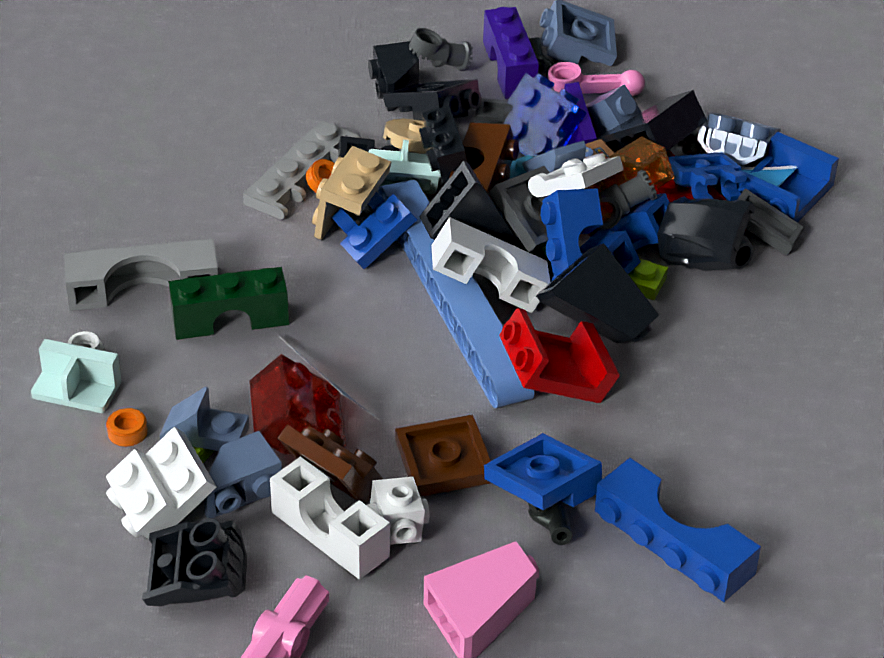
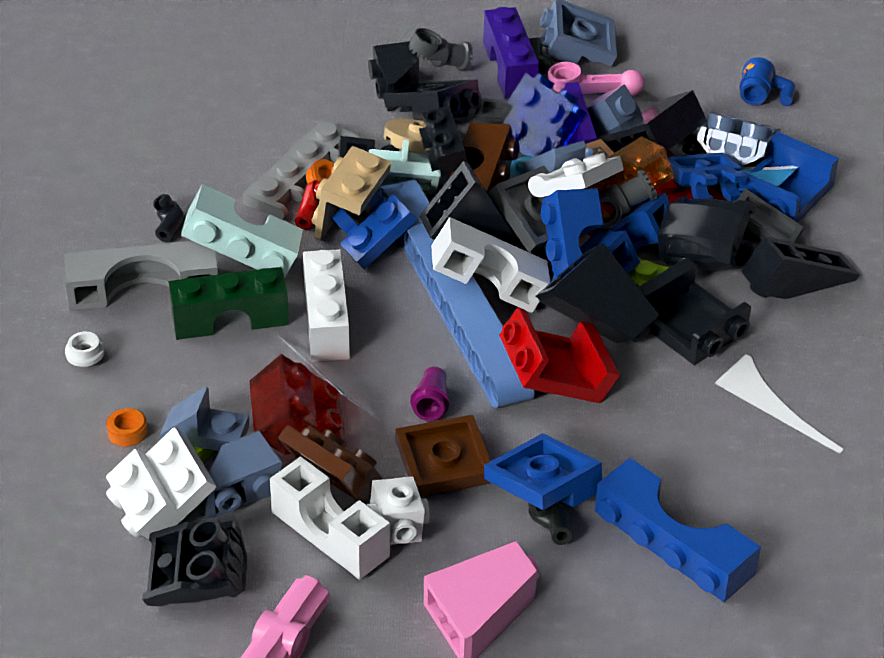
(77, 376): light aqua panel -> none
(170, 216): none -> black arm
(218, 226): none -> light aqua arch
(308, 206): none -> red arm
(326, 305): none -> white arch
(431, 395): none -> magenta cone
(691, 317): none -> black panel
(747, 384): none -> white sticker
(757, 80): none -> blue piece
(795, 269): none -> black slope

